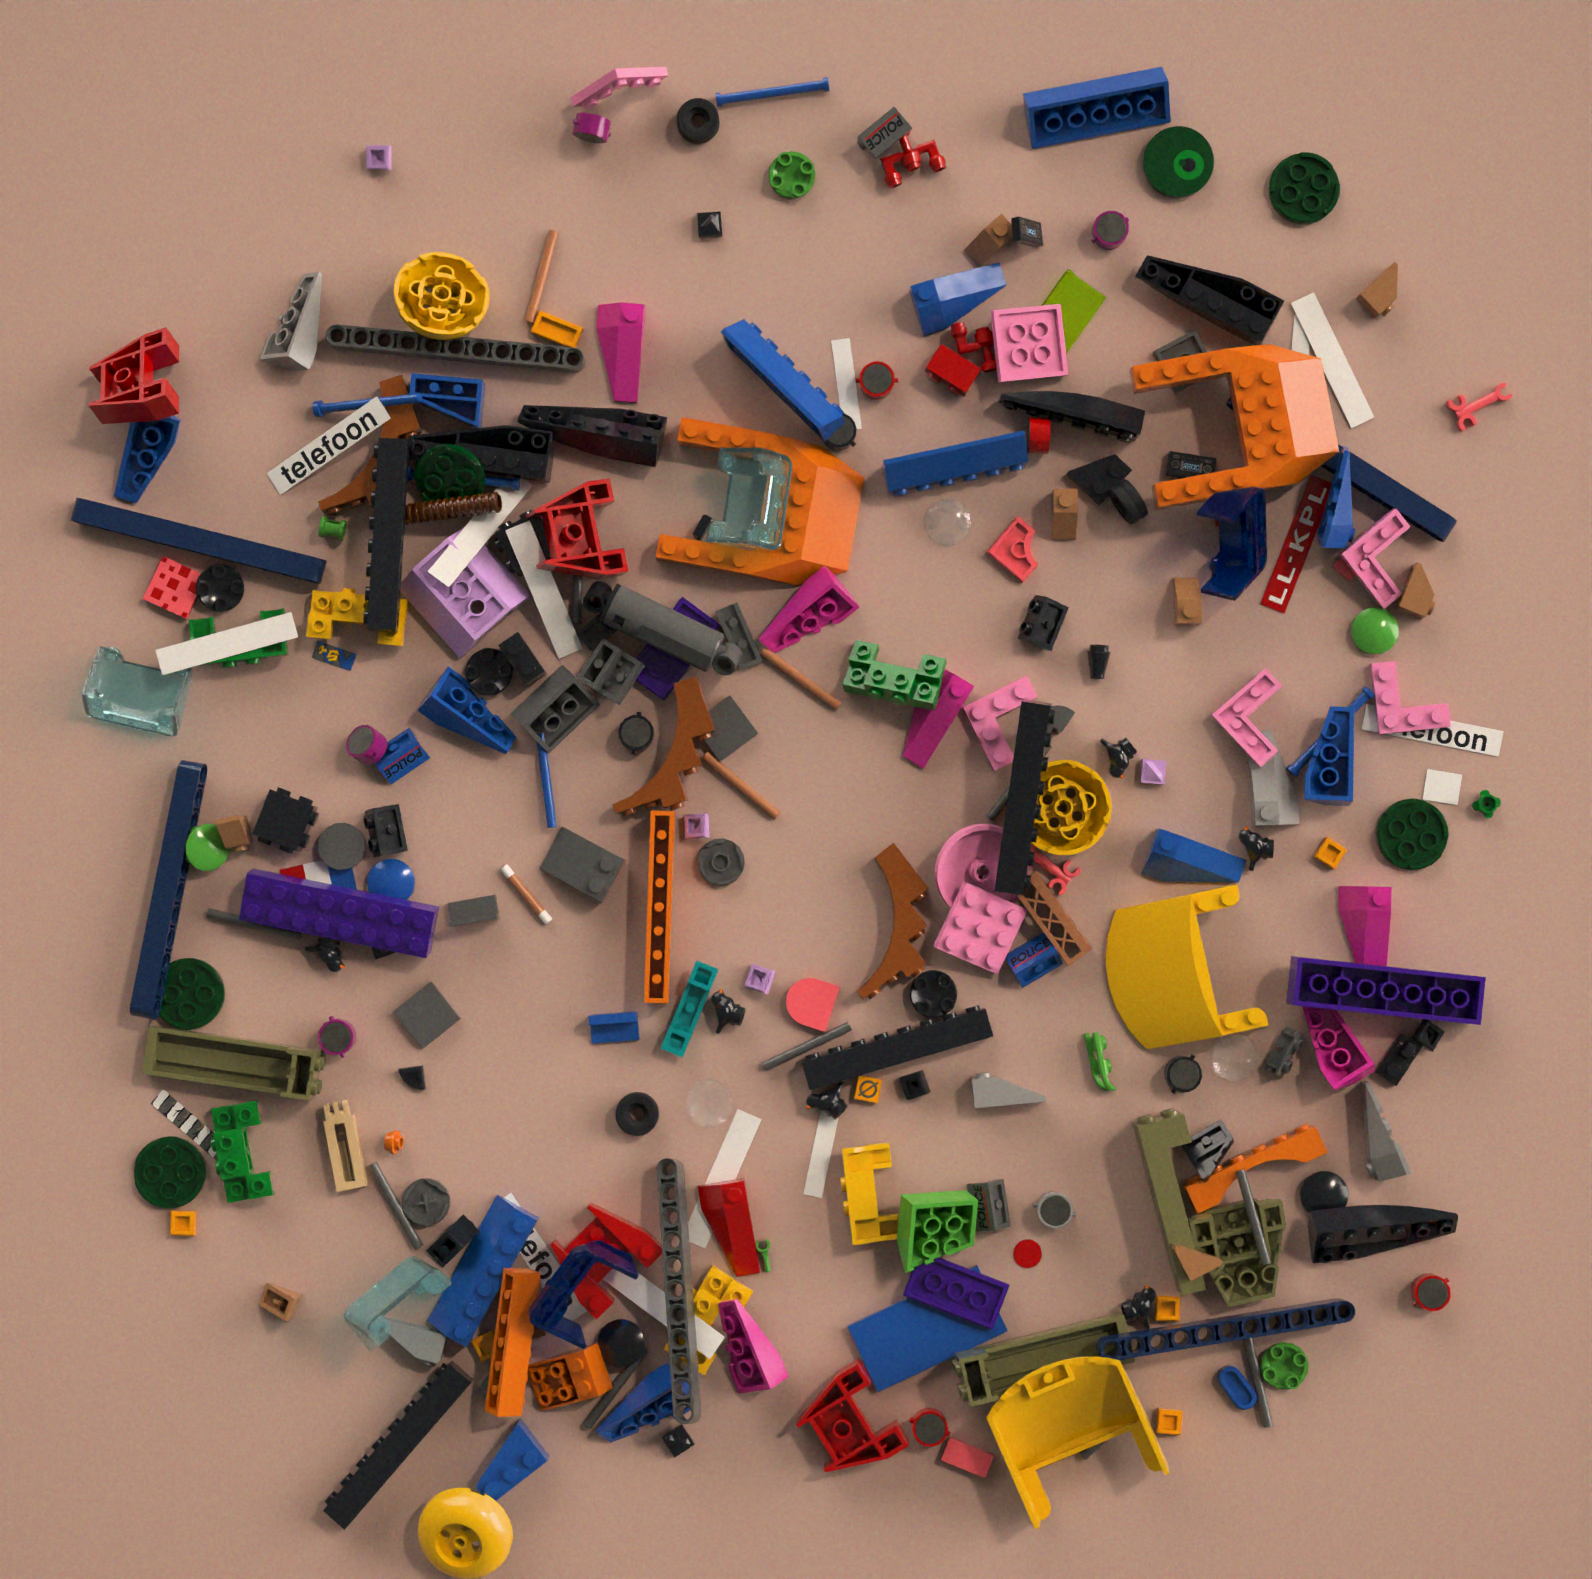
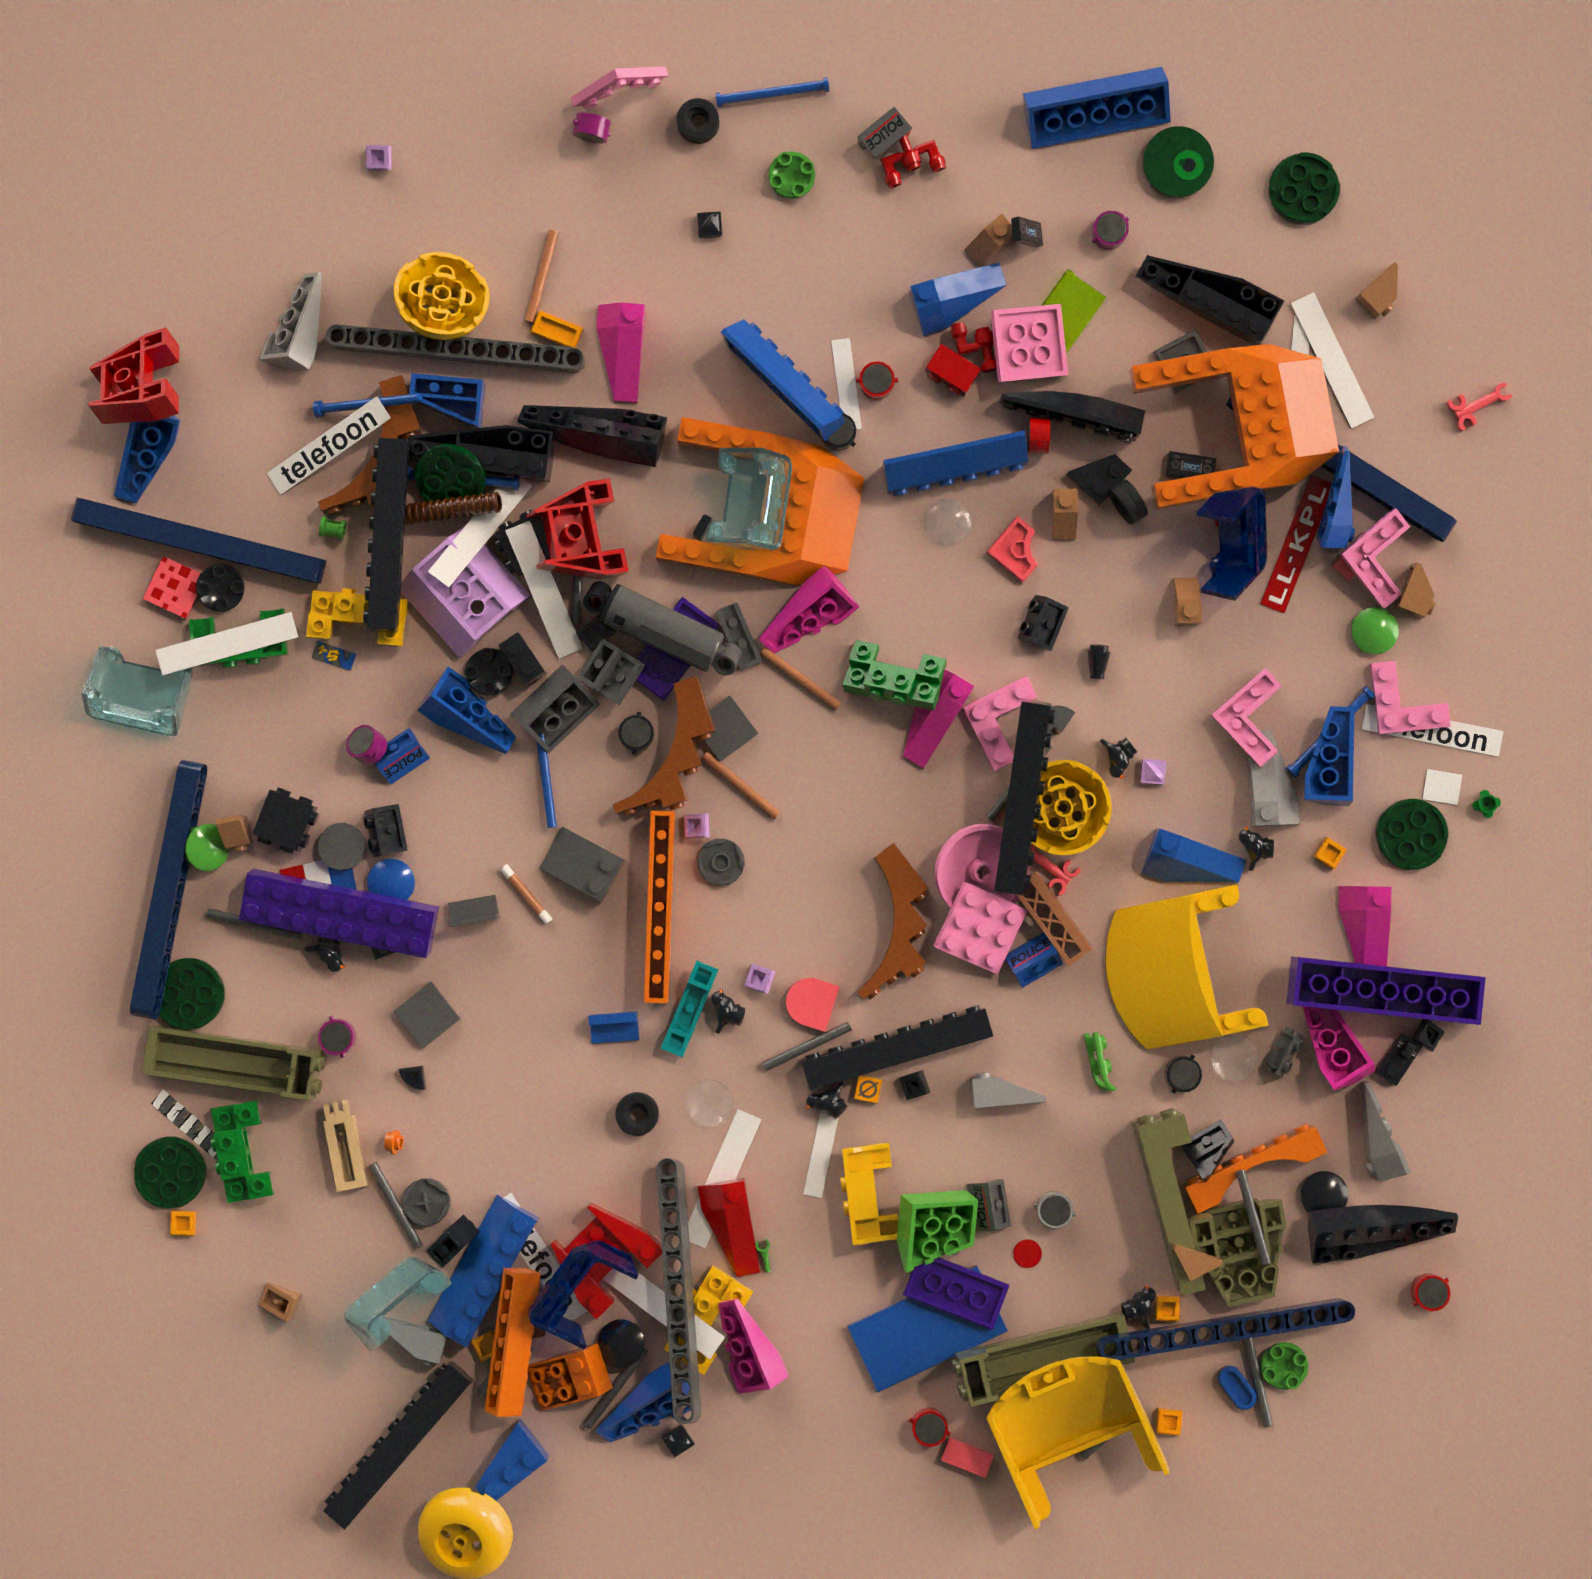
(845, 1427): red wedge -> none
(933, 993): black dish -> none

